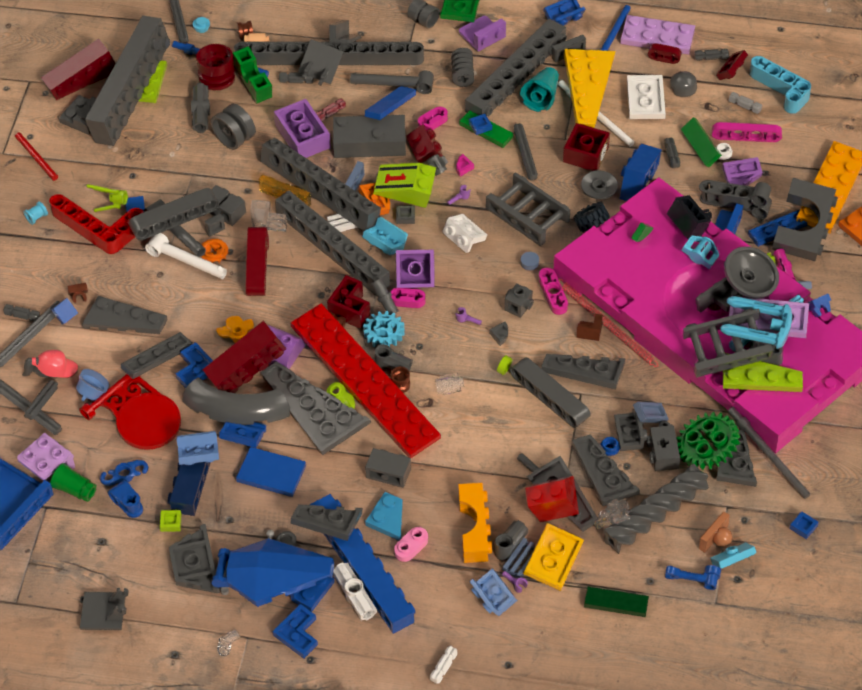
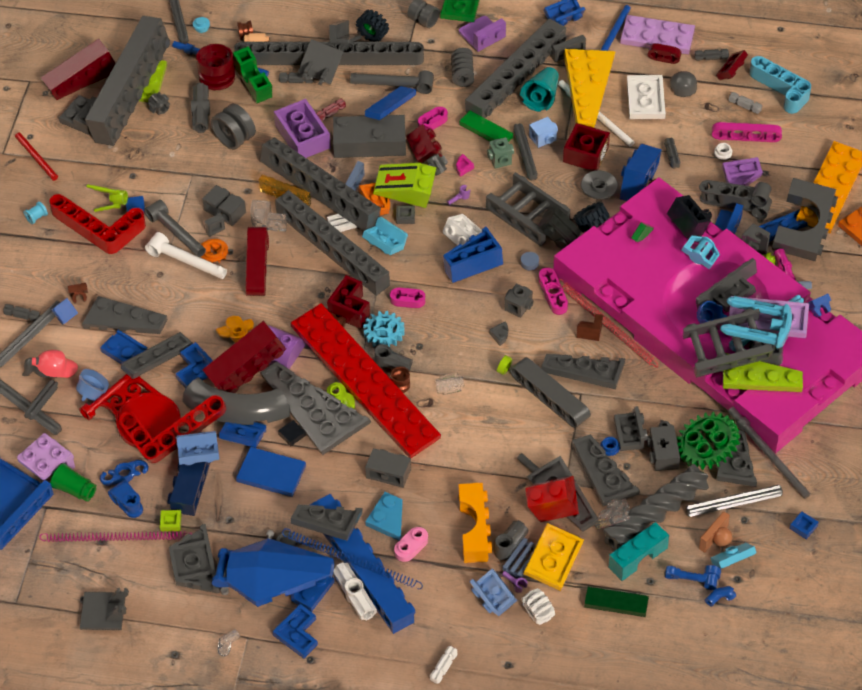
(115, 536): none -> dark pink piece
(122, 347): none -> blue plate
(158, 103): none -> dark grey gear
(173, 214): dark grey beam -> none
(173, 430): none -> red beam
(291, 433): none -> black tile
(351, 558): none -> blue piece
(372, 25): none -> black bush
(384, 296): dark grey pin -> none
(415, 268): medium lavender brick -> none
(462, 316): medium lavender hand -> none
(473, 257): none -> blue wedge
(480, 124): blue tile -> none
(500, 152): none -> sand green brick
(538, 606): none -> white gear
(543, 132): none -> light blue brick
(559, 227): none -> pearl dark grey brick
(649, 542): none -> teal arch
(650, 412): sand blue tile -> none
(701, 142): green tile -> none
(709, 311): none -> blue hair
(719, 593): none -> blue arm
(734, 500): none -> axle
(751, 272): dark grey dish -> none
(757, 238): none -> dark grey hinge

